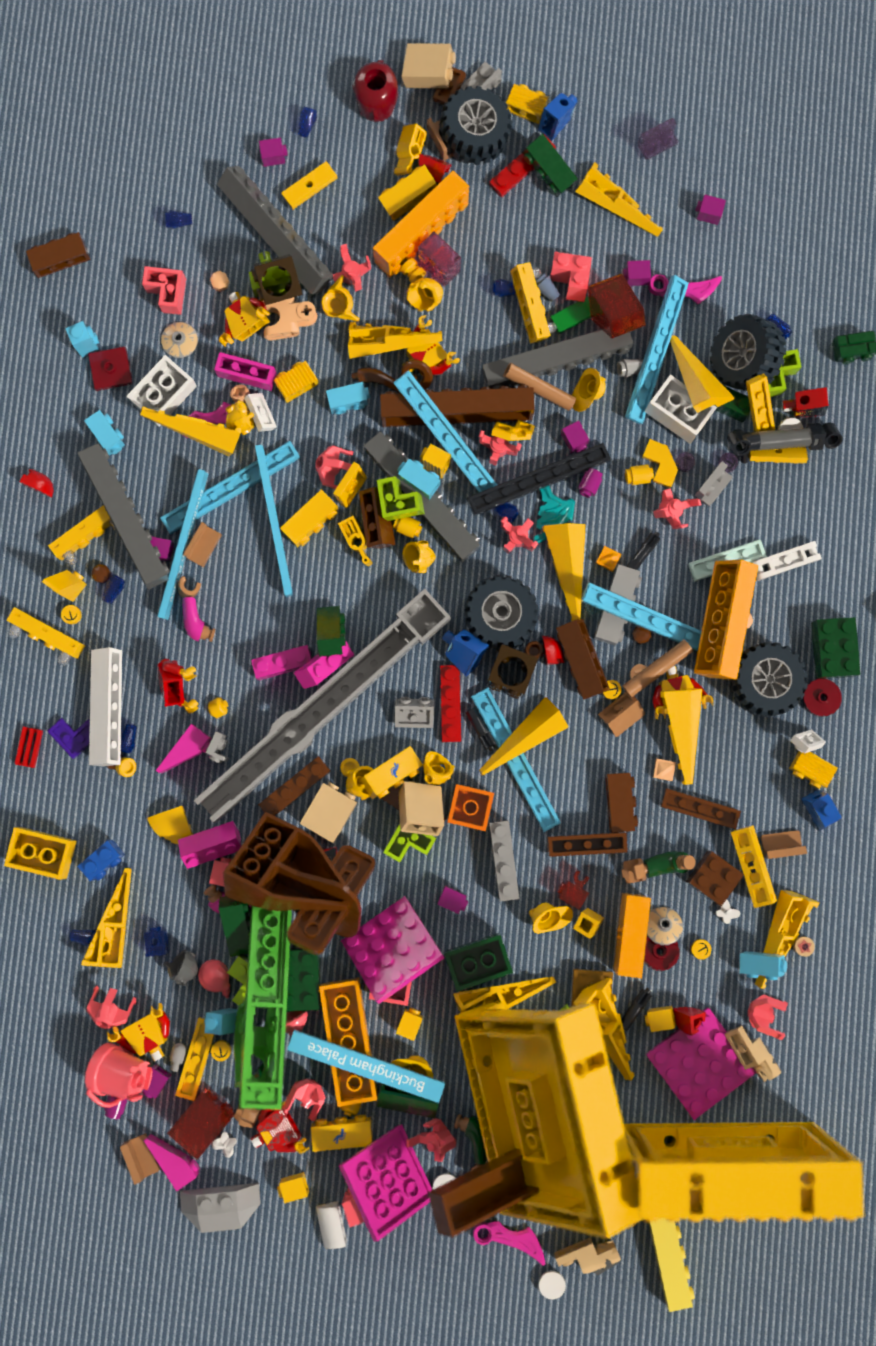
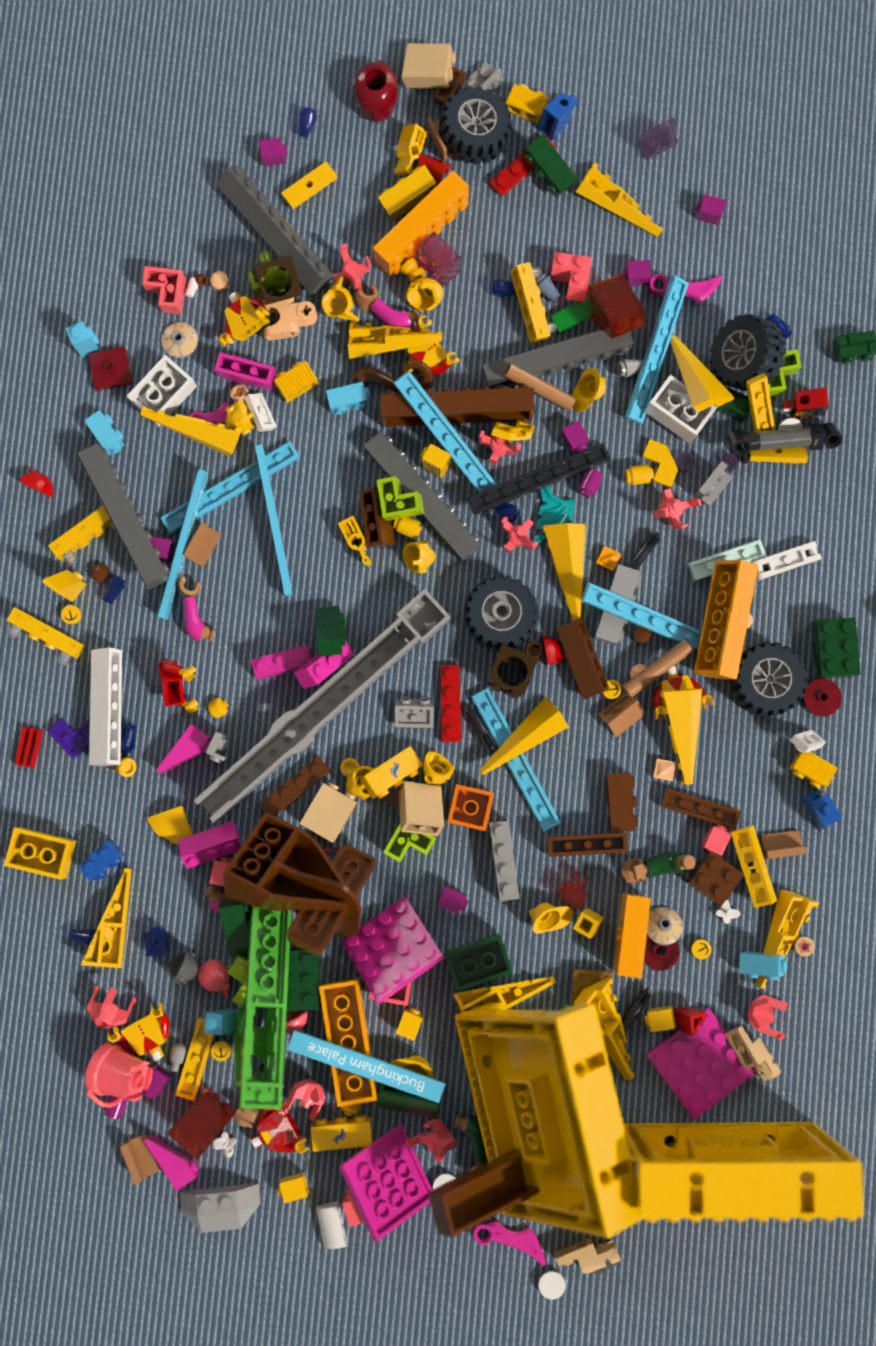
(58, 254): reddish brown brick -> none
(177, 219): clear blue cone -> none
(195, 283): none -> arm
(310, 519): yellow brick -> none
(329, 465): coral piece -> none
(350, 485): yellow tile -> none
(383, 311): none -> piece
(418, 478): medium azure brick -> none
(464, 650): blue torso -> none
(670, 1265): light yellow brick -> none
(716, 839): none -> coral brick

